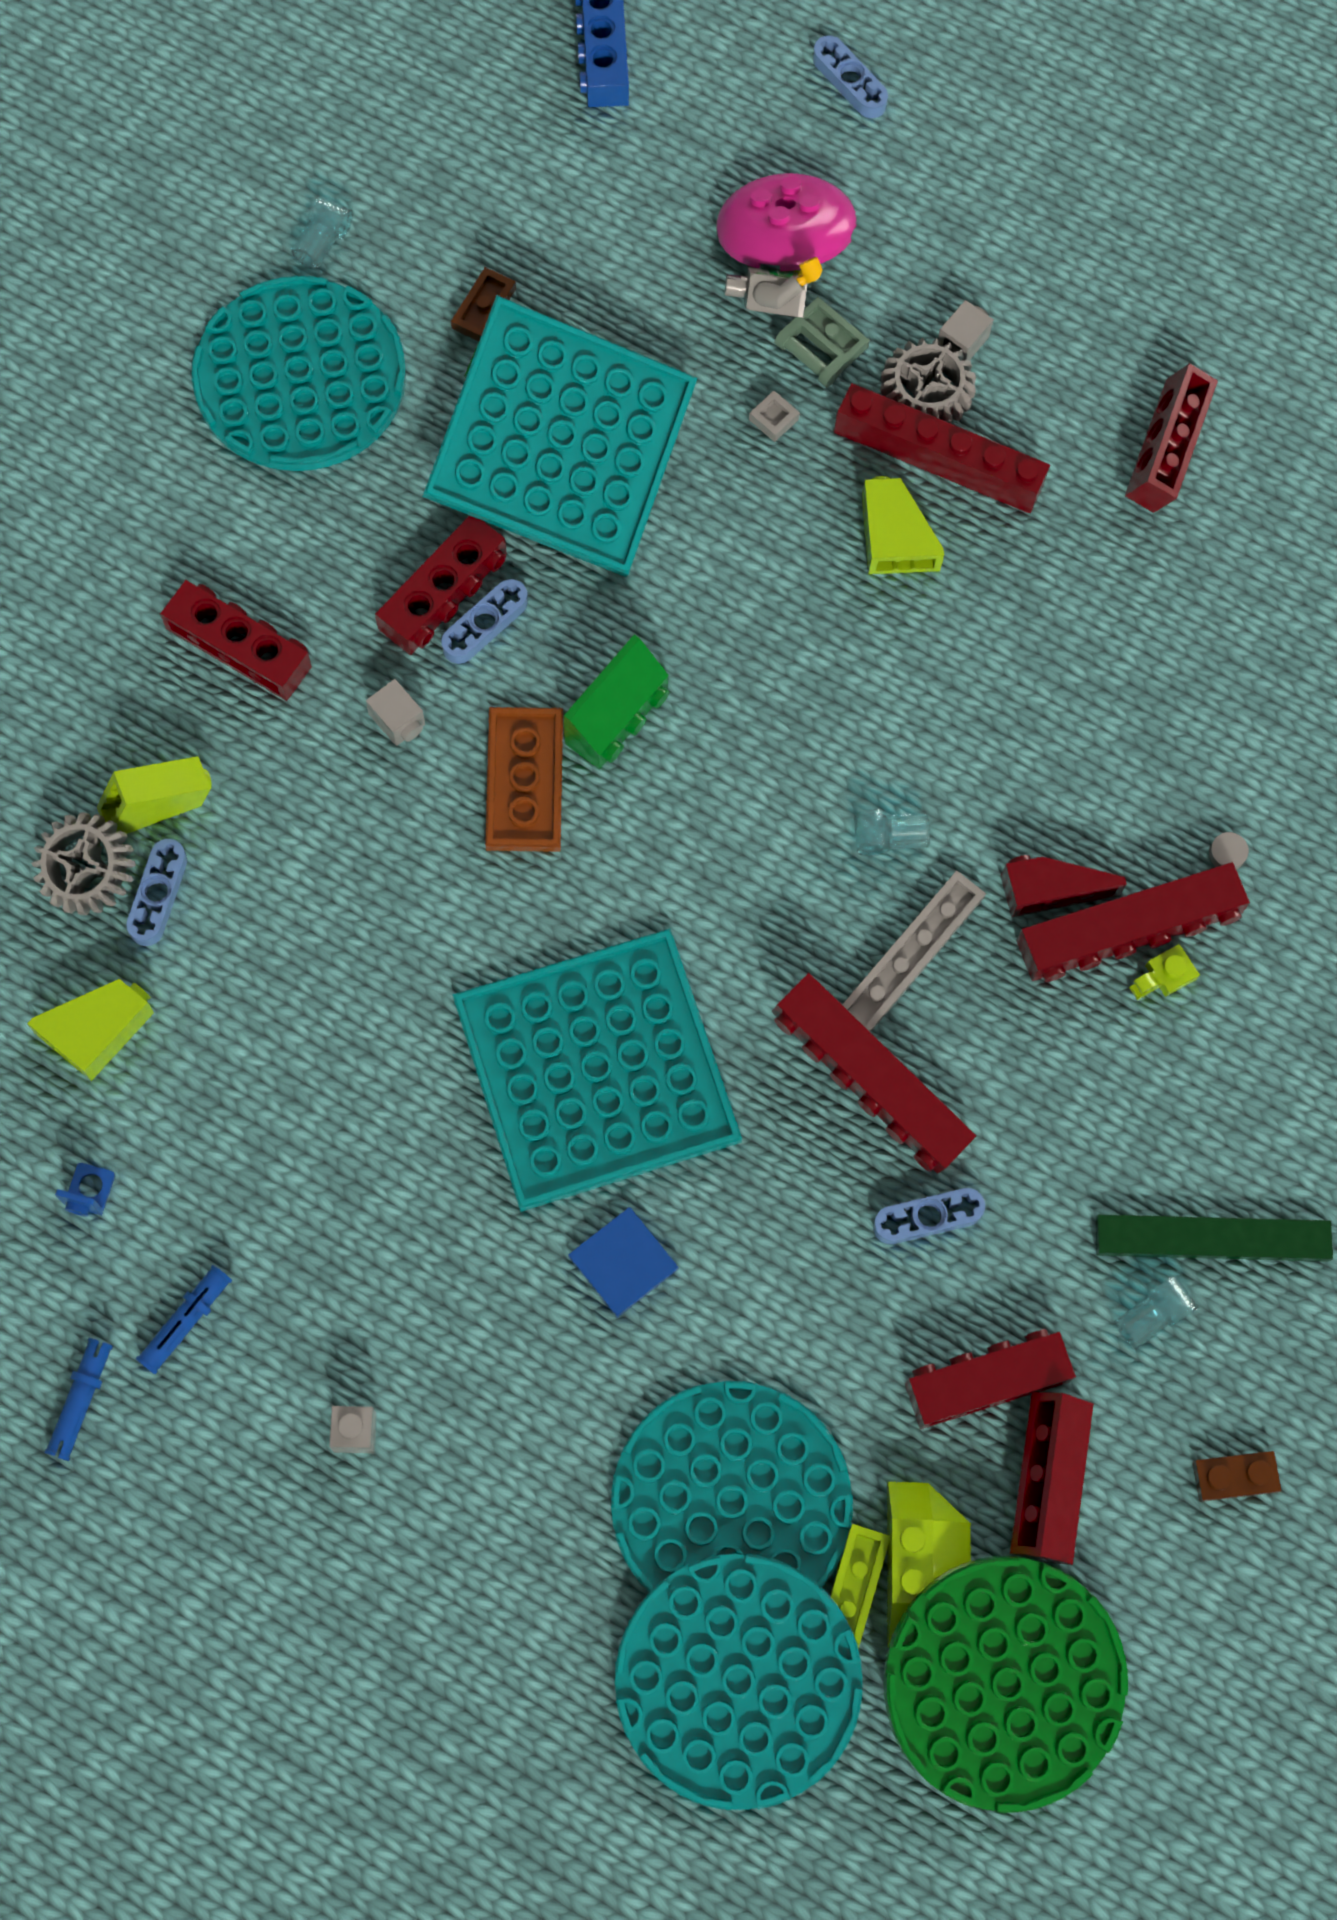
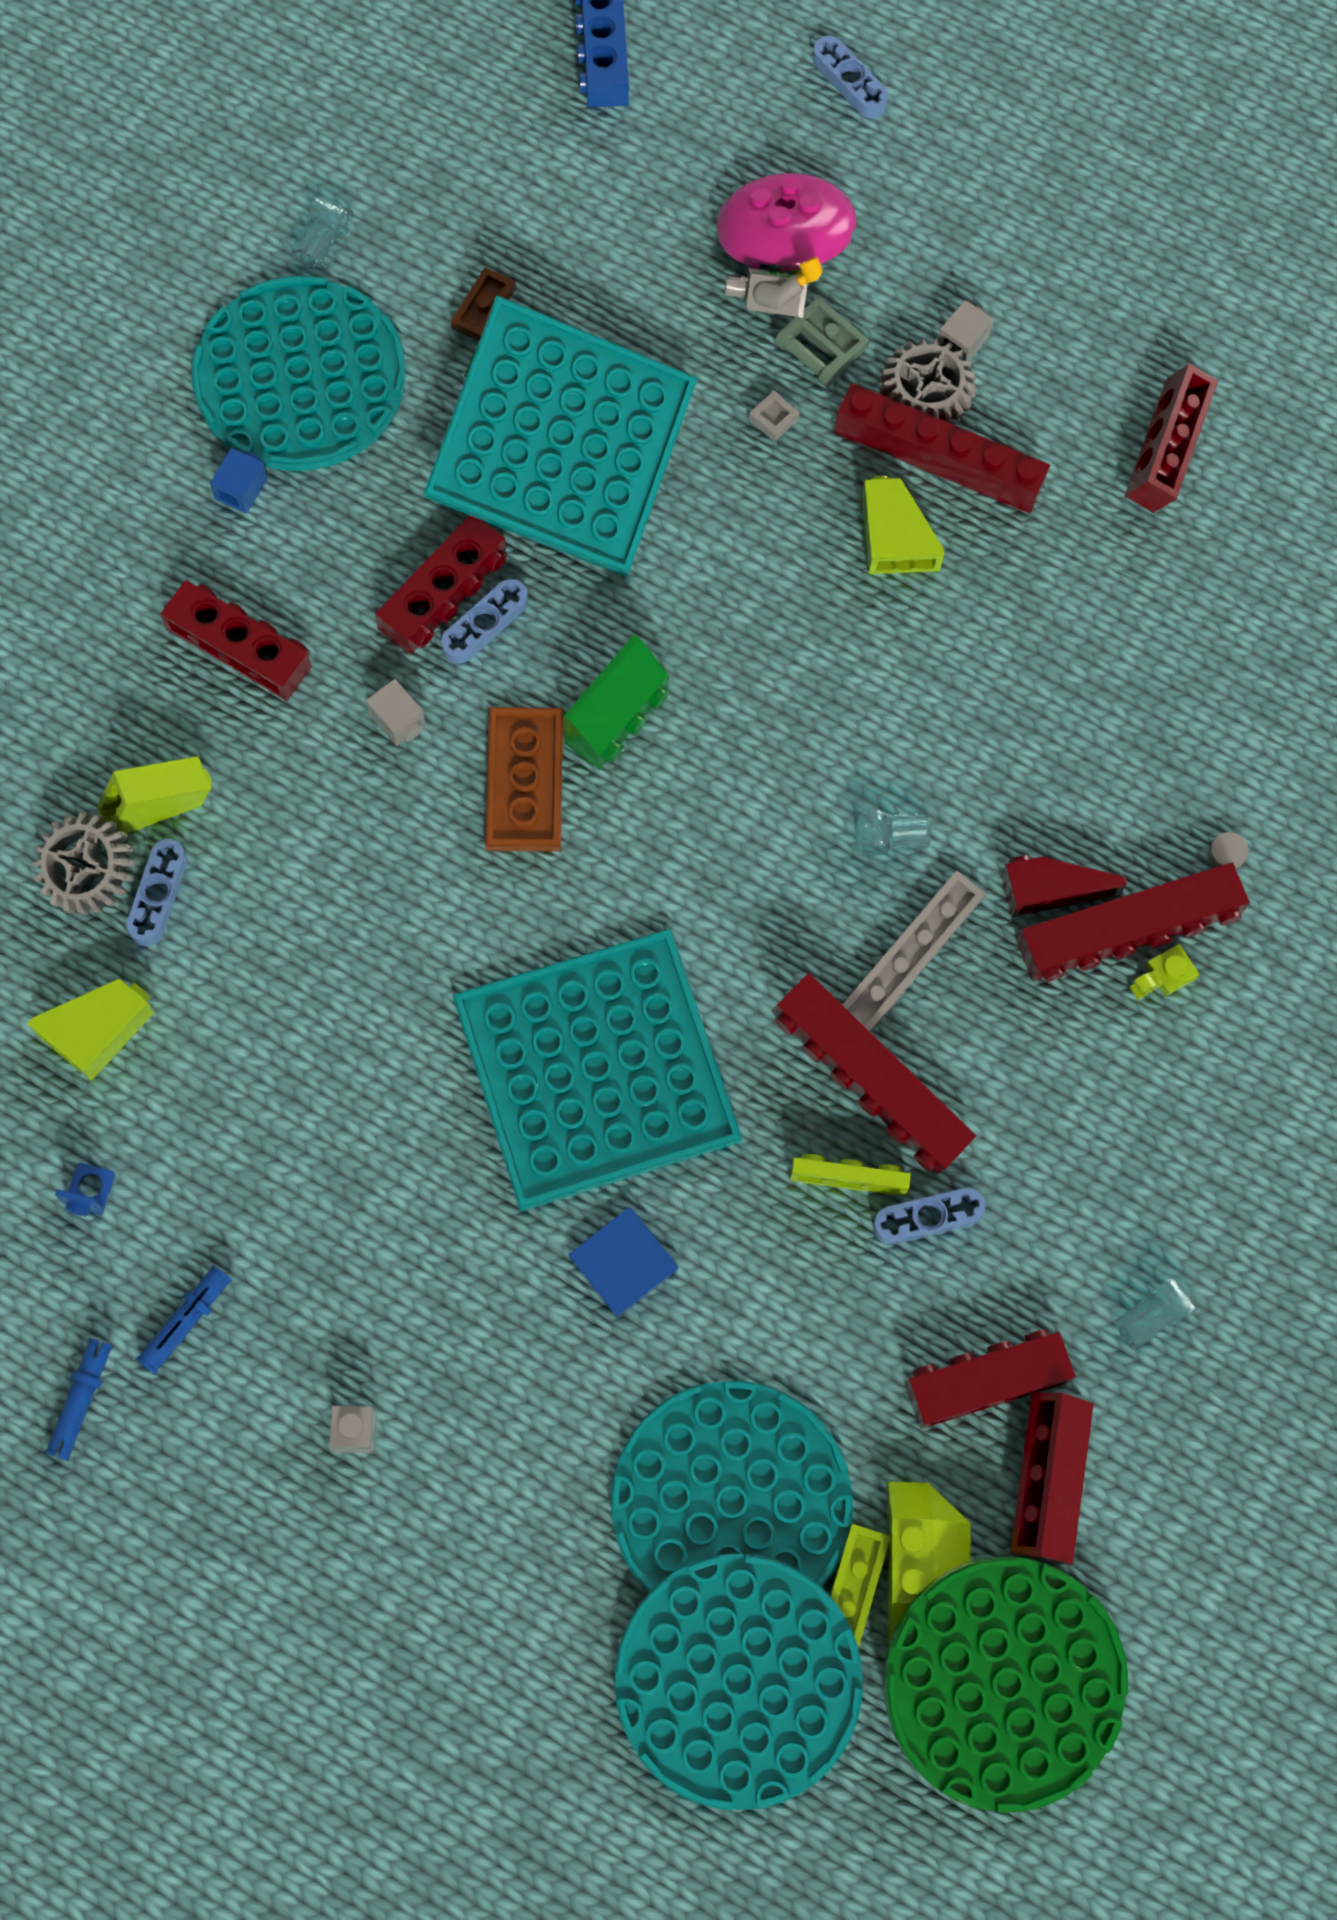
(239, 480): none -> blue brick
(850, 1175): none -> lime plate
(1214, 1238): dark green tile -> none
(1236, 1476): reddish brown plate -> none

